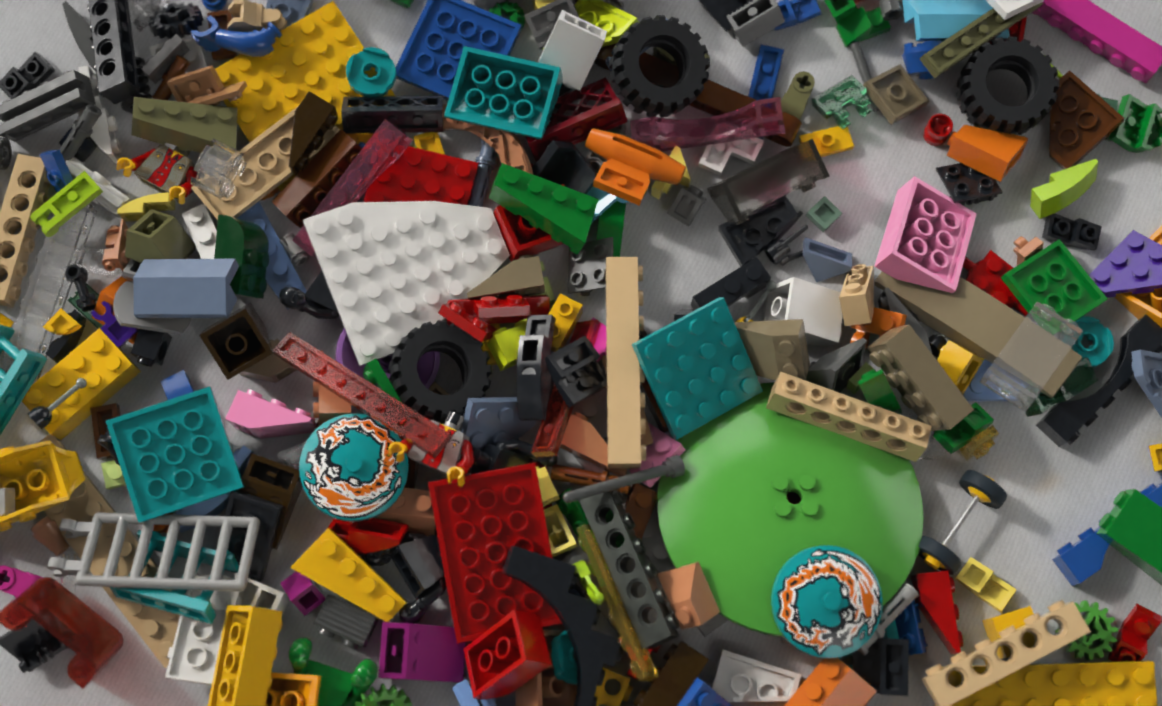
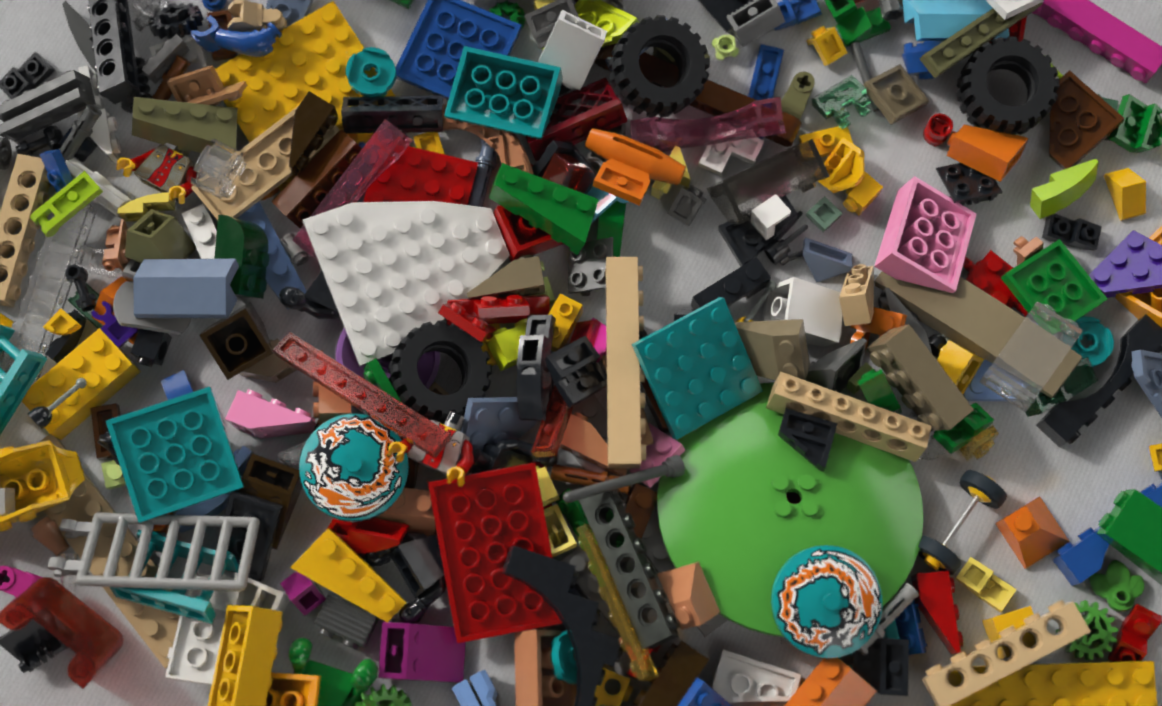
(51, 138): none -> black bar
(507, 655): red brick -> none
(564, 170): none -> clear red panel
(584, 577): lime piece -> none
(725, 40): none -> yellowish green plate
(768, 215): none -> white panel
(808, 436): none -> black wing
(827, 44): none -> yellow bracket
(844, 167): none -> yellow slope
(862, 195): none -> yellow brick
(1032, 532): none -> orange slope
(1117, 581): none -> bright green plate
(1127, 193): none -> yellow slope

